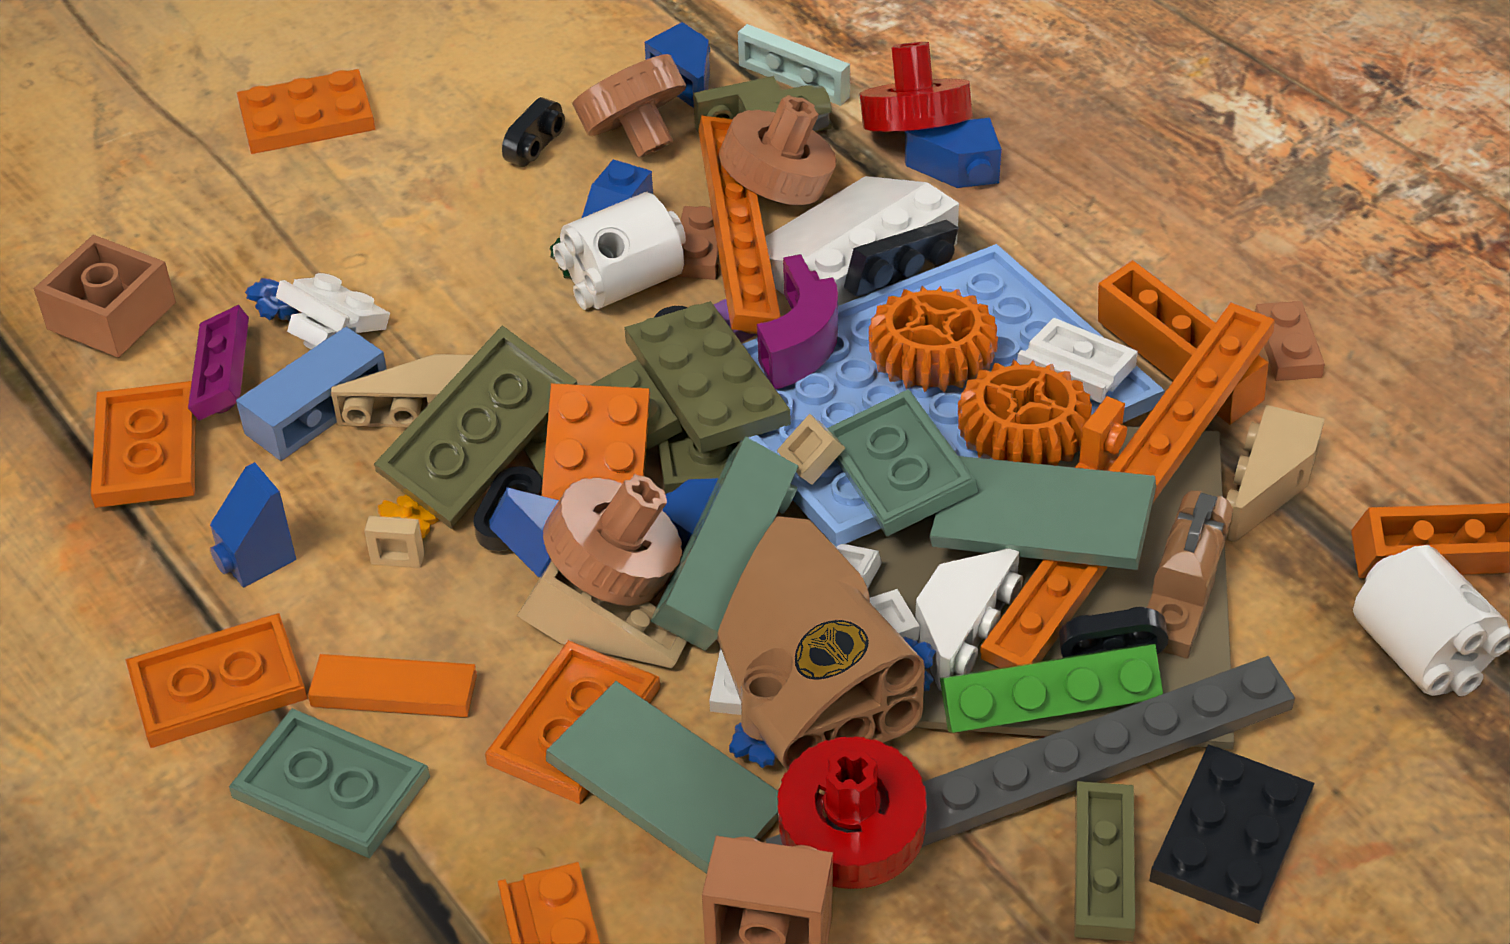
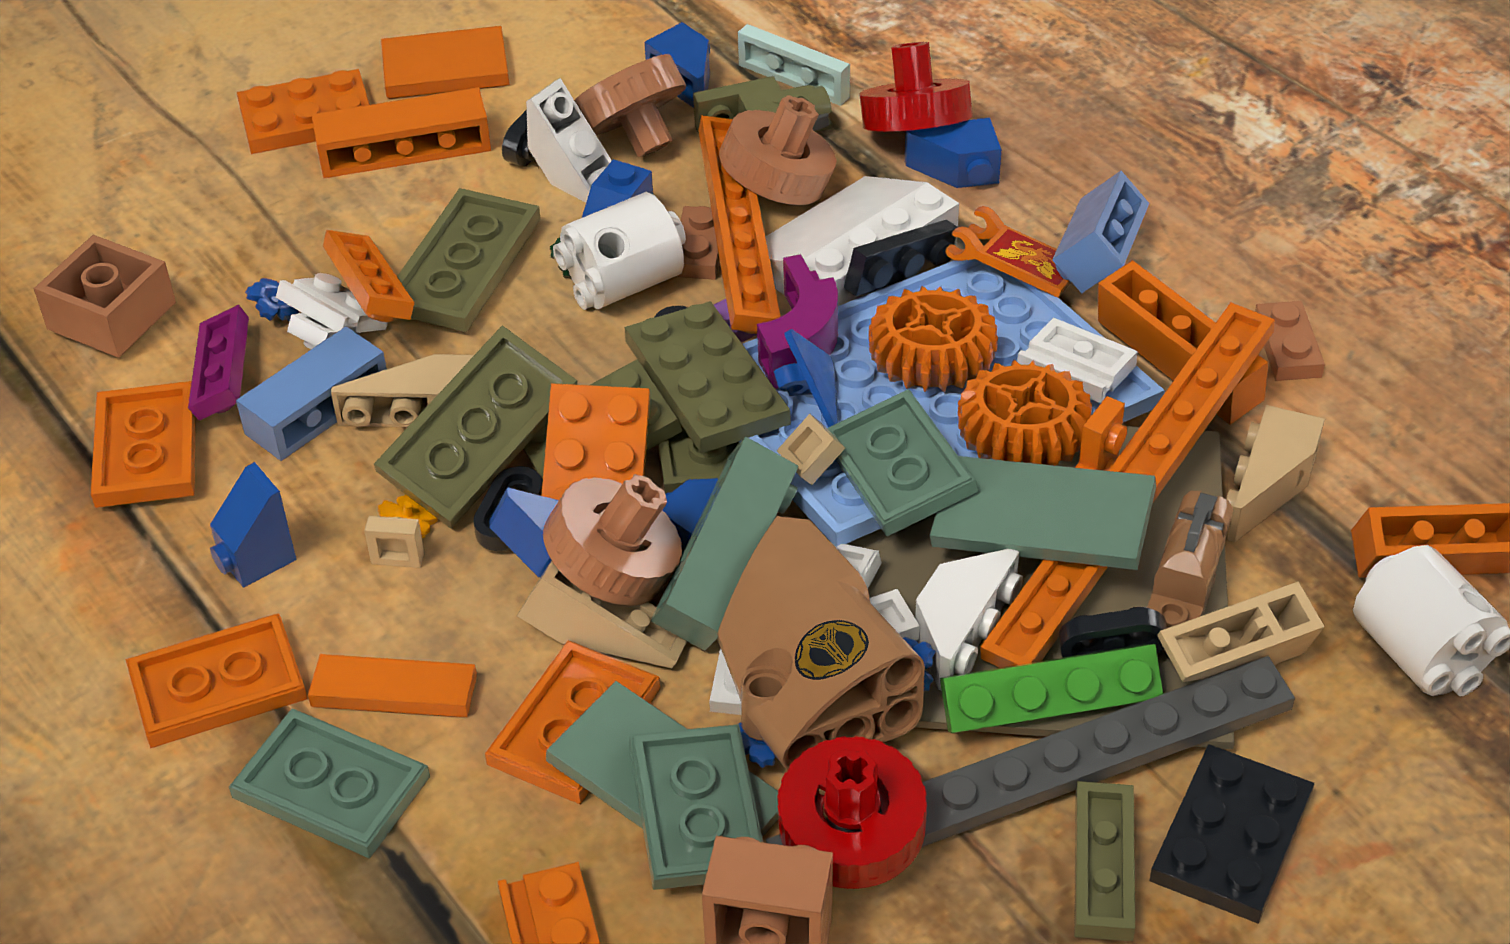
(368, 276): none -> orange plate
(401, 132): none -> orange brick
(444, 62): none -> orange tile
(466, 257): none -> olive plate
(564, 141): none -> white slope
(689, 793): none -> sand green tile
(812, 371): none -> blue piece
(1009, 252): none -> orange flag
(1100, 232): none -> medium blue brick
(1270, 625): none -> tan slope

